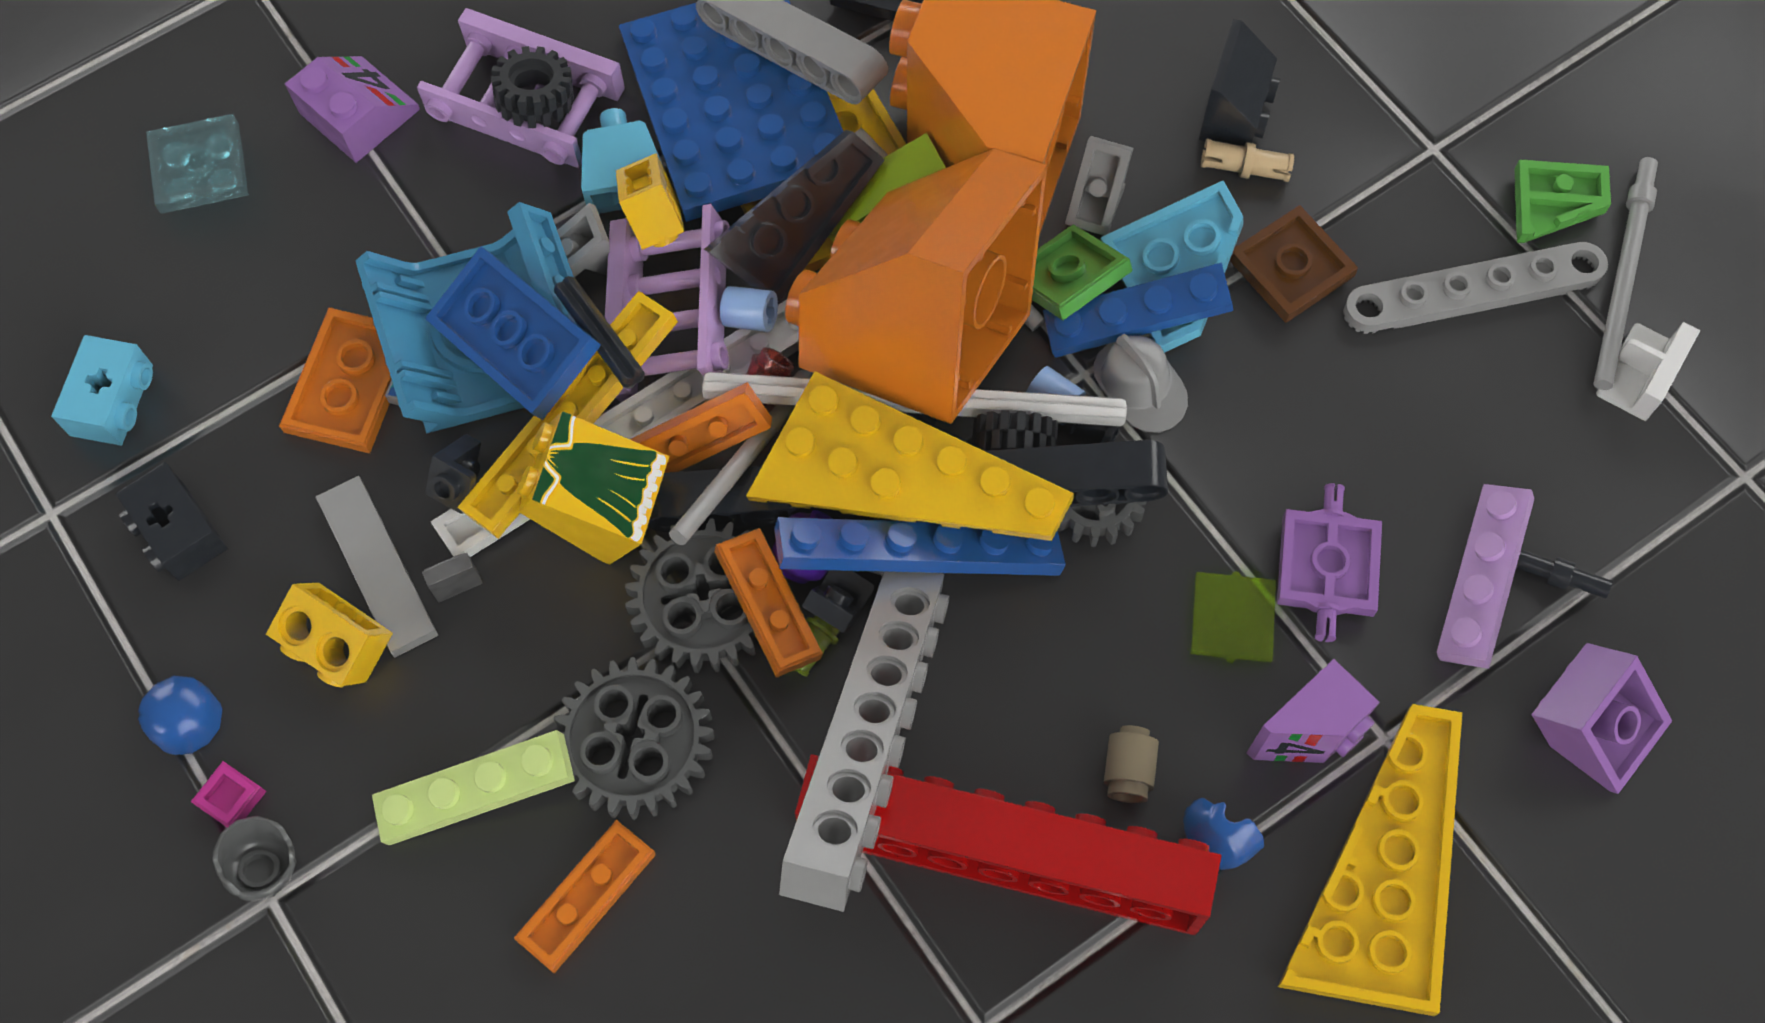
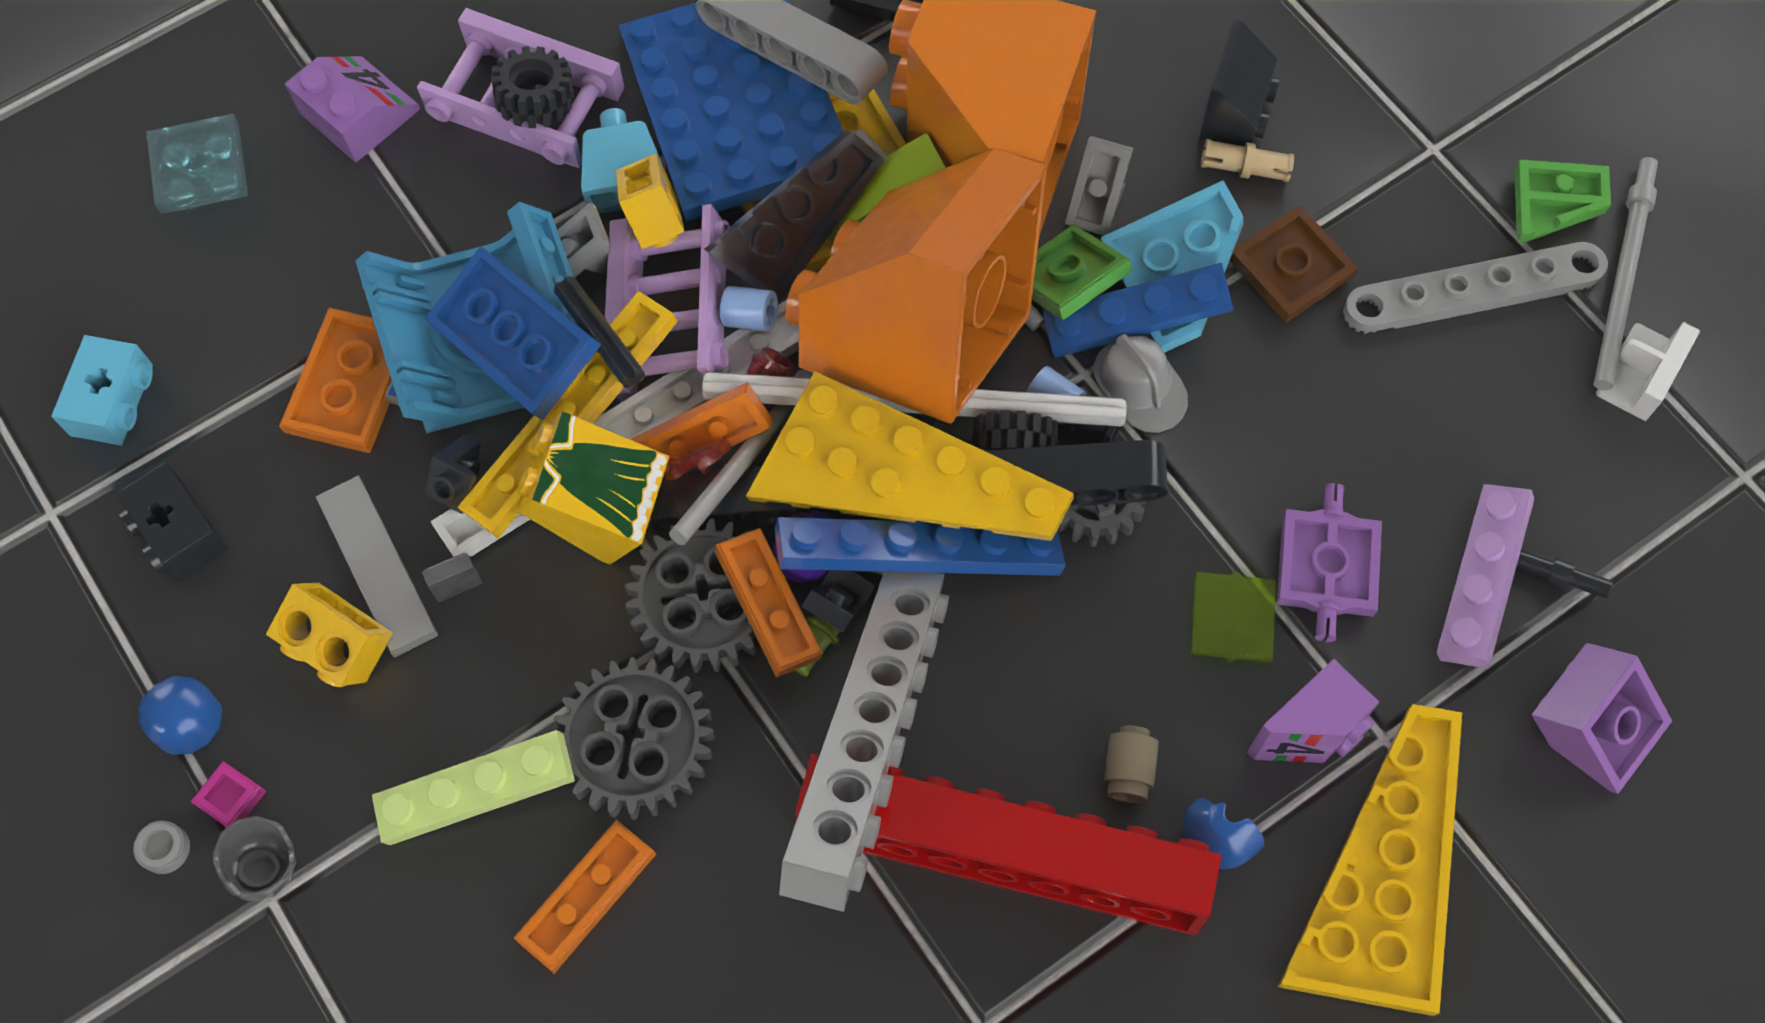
(161, 847): none -> light grey tile
(700, 457): none -> clear red piece

